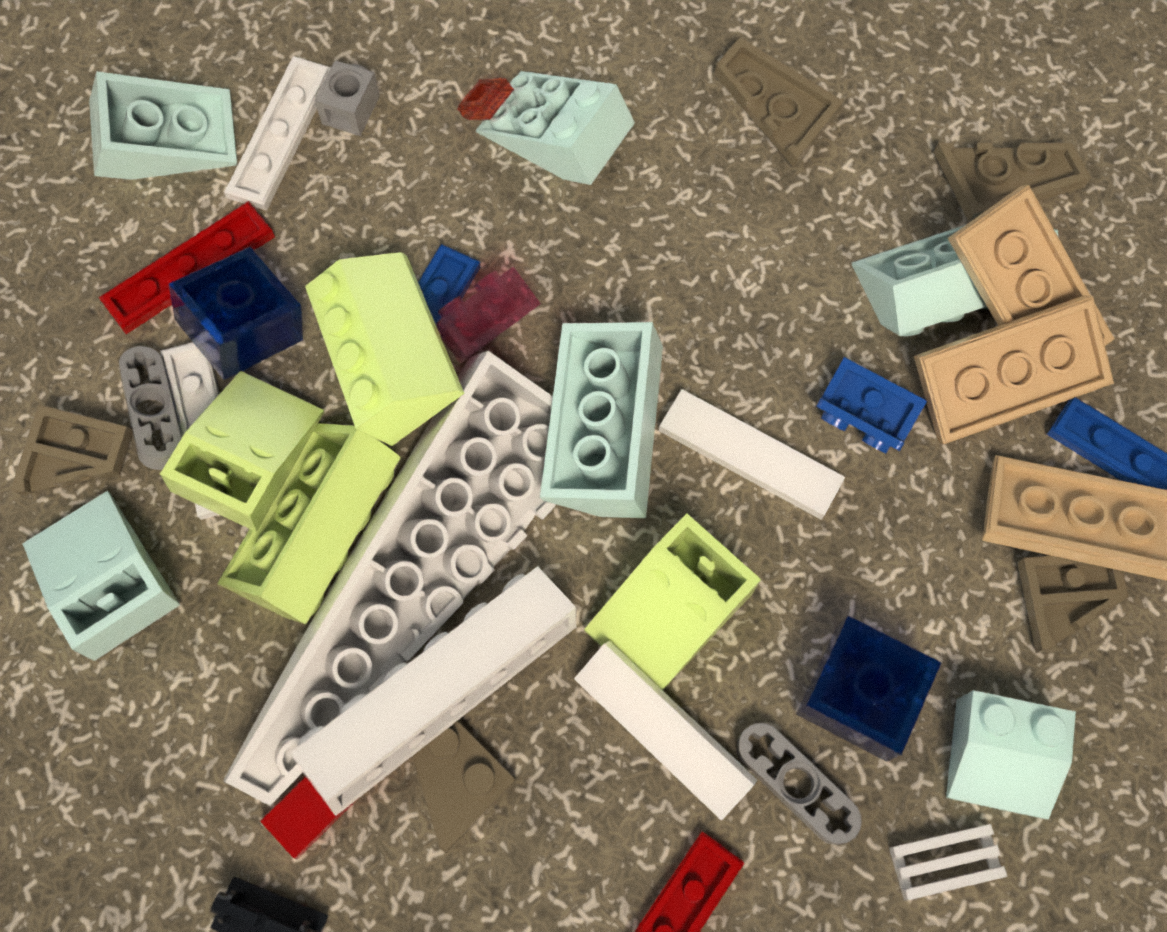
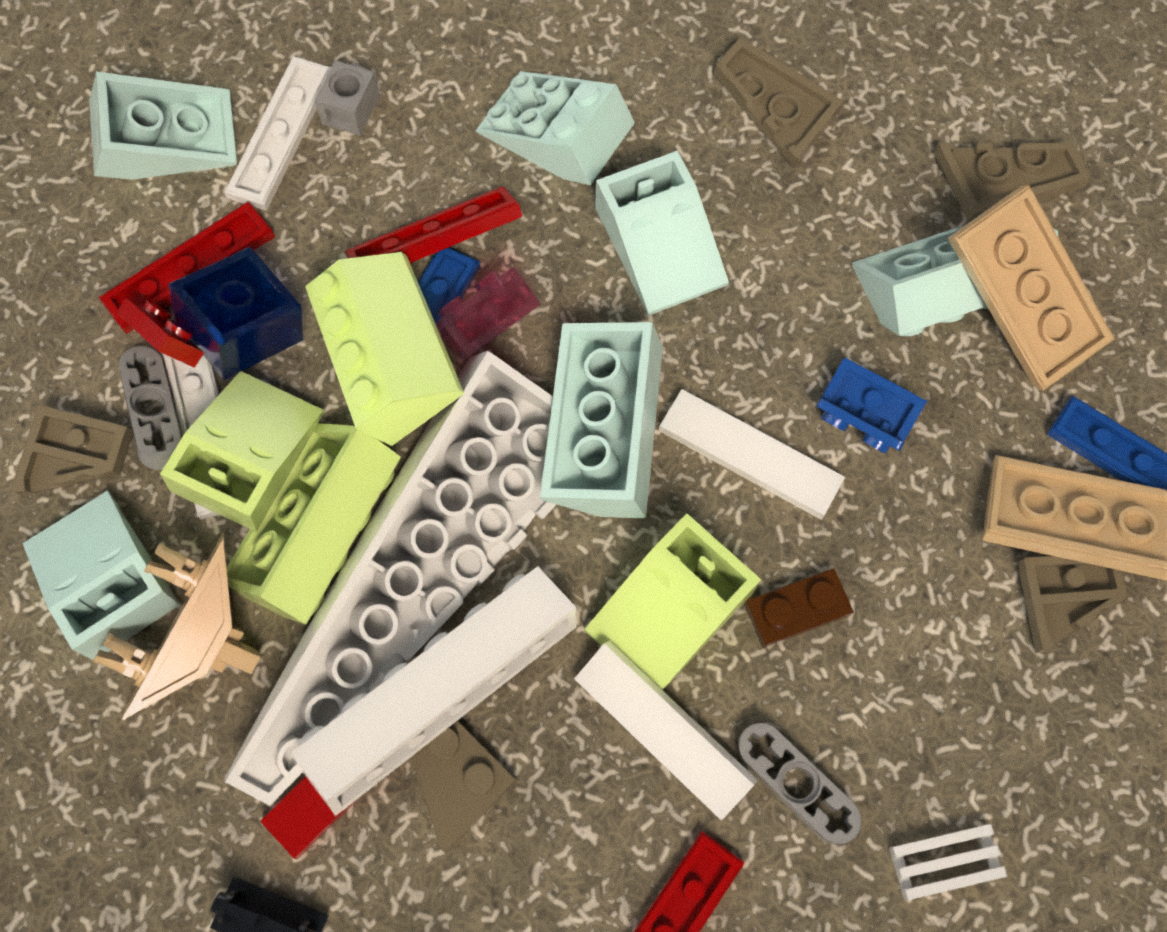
(160, 331): none -> red plate
(197, 638): none -> tan connector
(445, 227): none -> red tile
(485, 99): clear red tile -> none
(660, 232): none -> light aqua slope
(798, 608): none -> reddish brown plate
(869, 689): clear blue brick -> none
(1009, 753): light aqua slope -> none
(1014, 369): tan tile -> none

